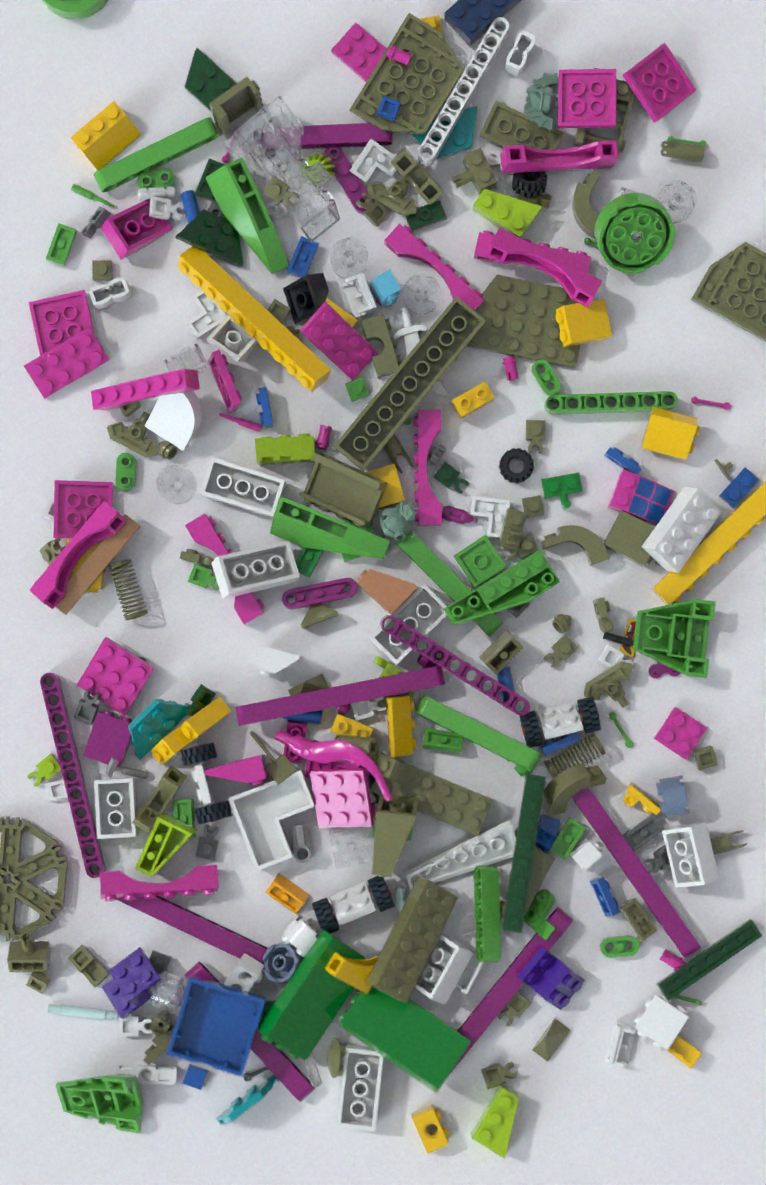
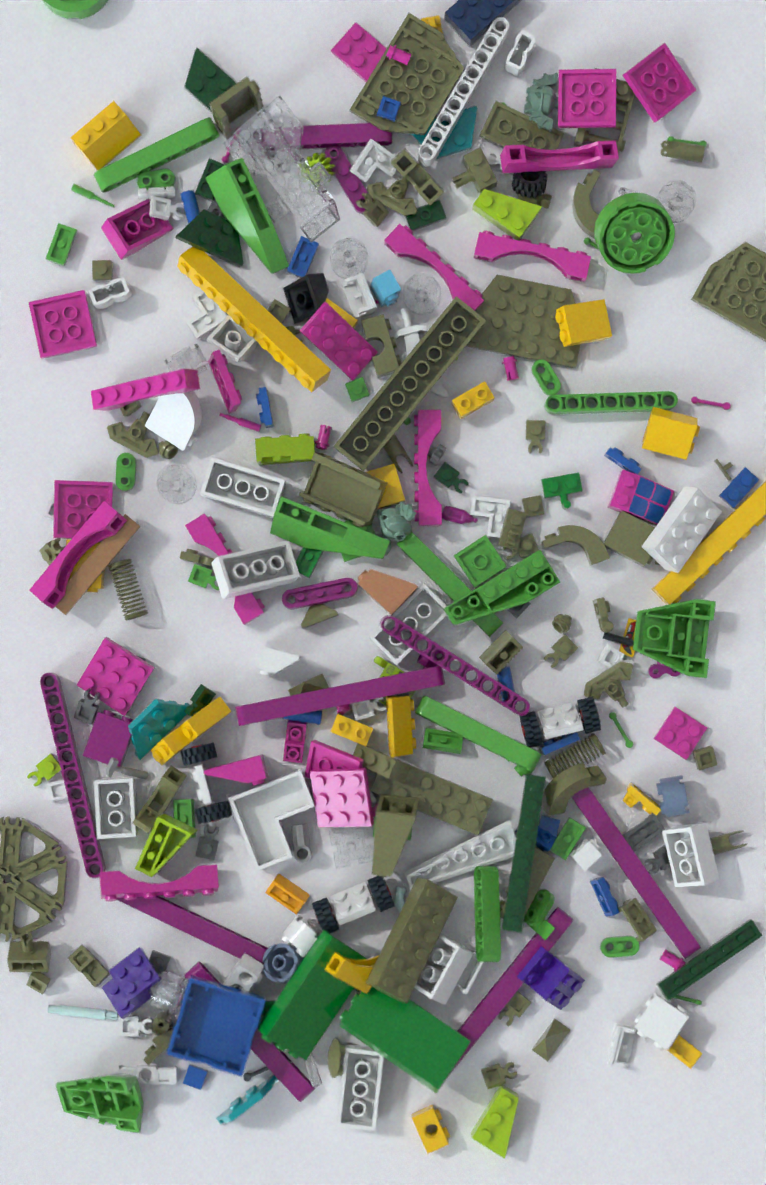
(66, 362): dark pink plate -> none
(95, 222): dark grey plate -> none
(278, 191): olive plate -> none
(280, 768): olive piece -> none
(331, 751): dark pink animal -> none
(368, 745): olive piece -> none
(512, 249): dark pink arch -> none
(524, 457): black tyre -> none

